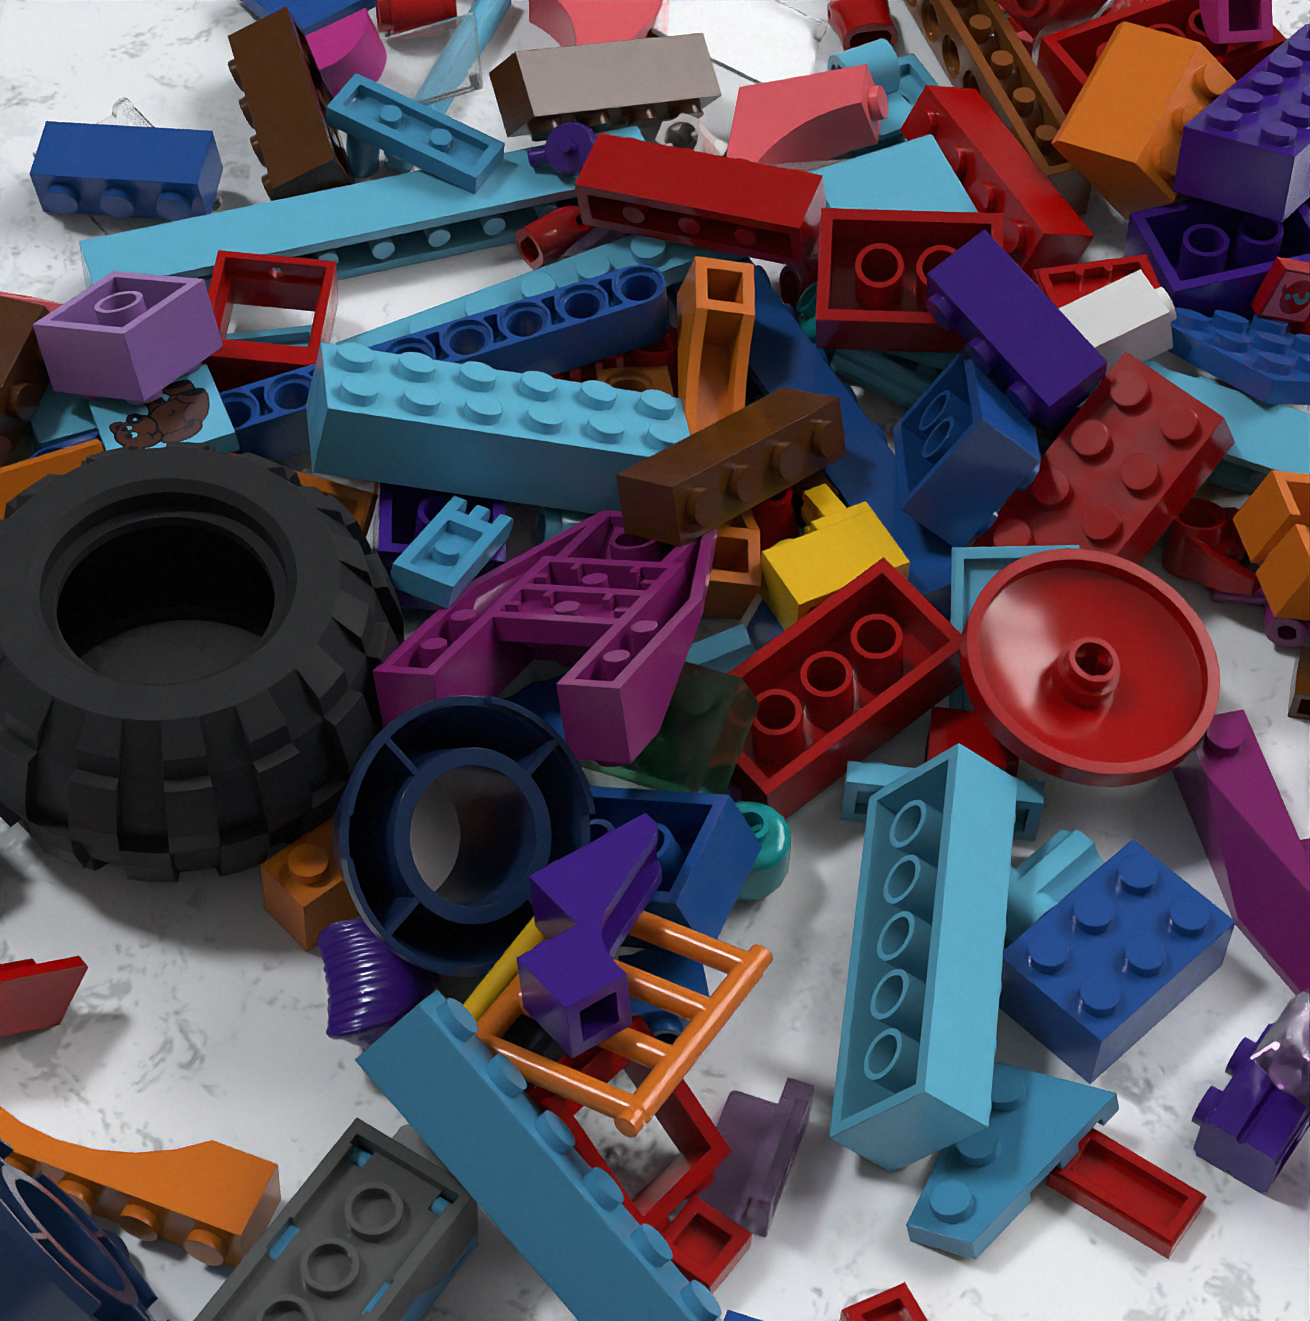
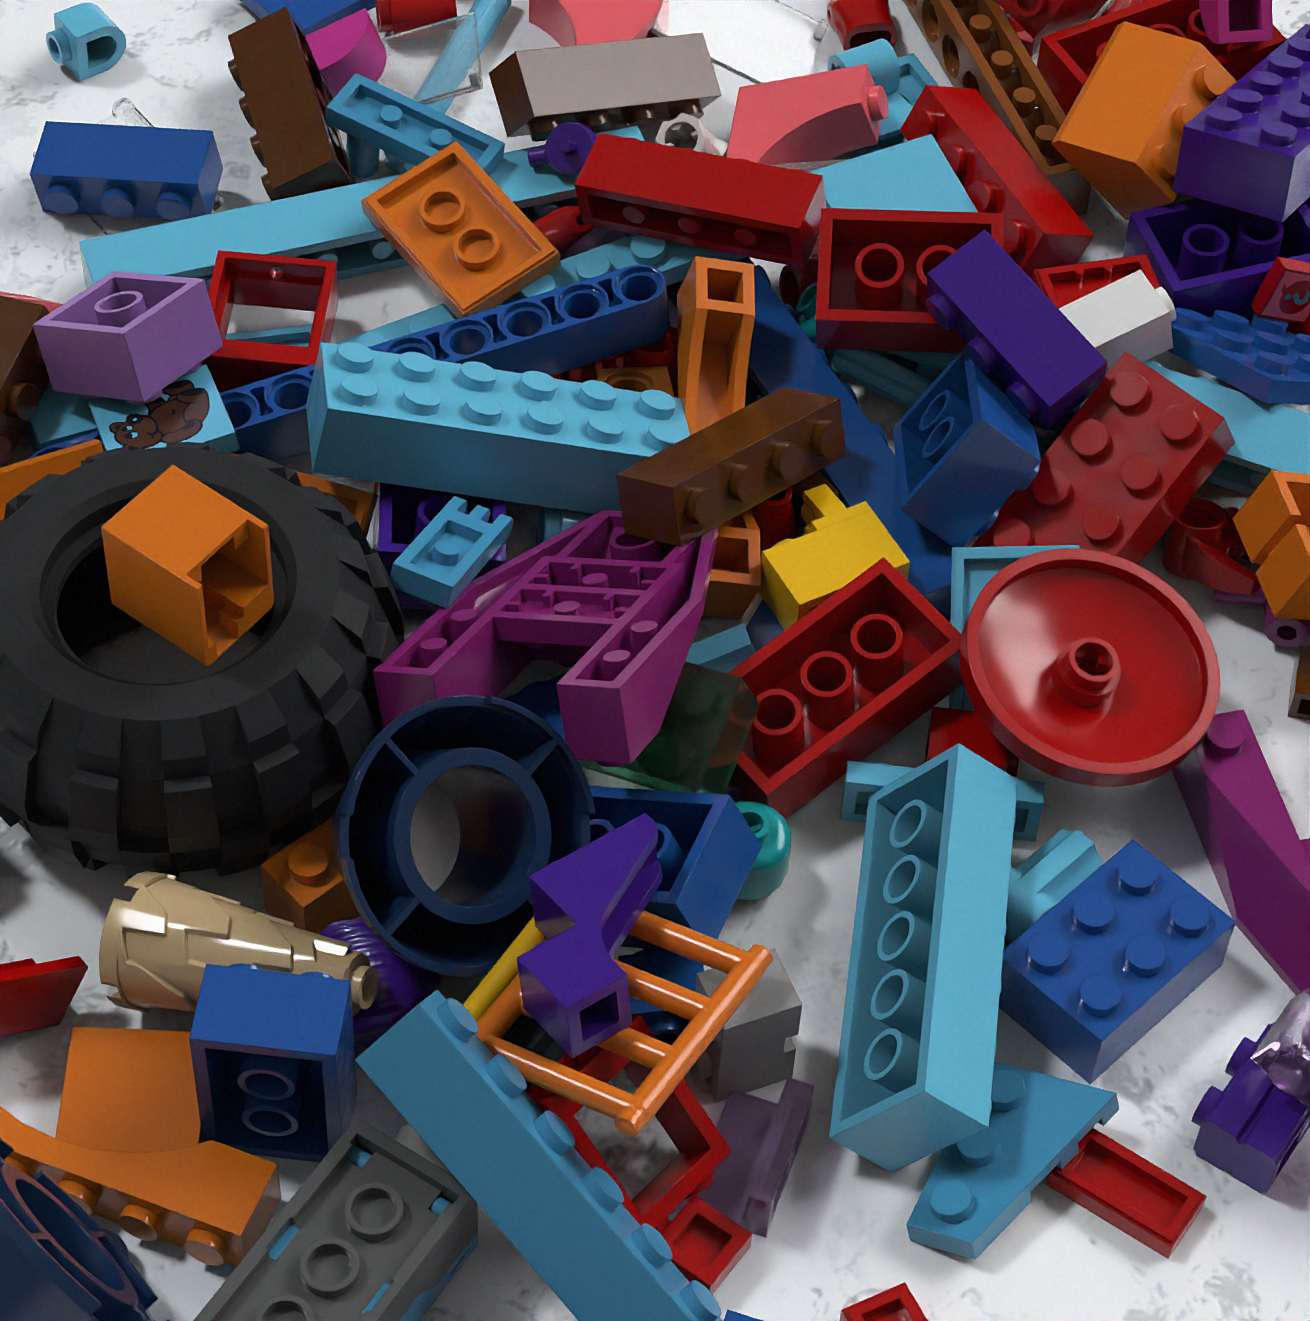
(85, 40): none -> medium azure plate
(129, 1090): none -> orange tile
(171, 930): none -> tan cone
(189, 564): none -> orange piece
(274, 1060): none -> blue brick
(460, 232): none -> orange tile
(753, 1043): none -> light grey brick

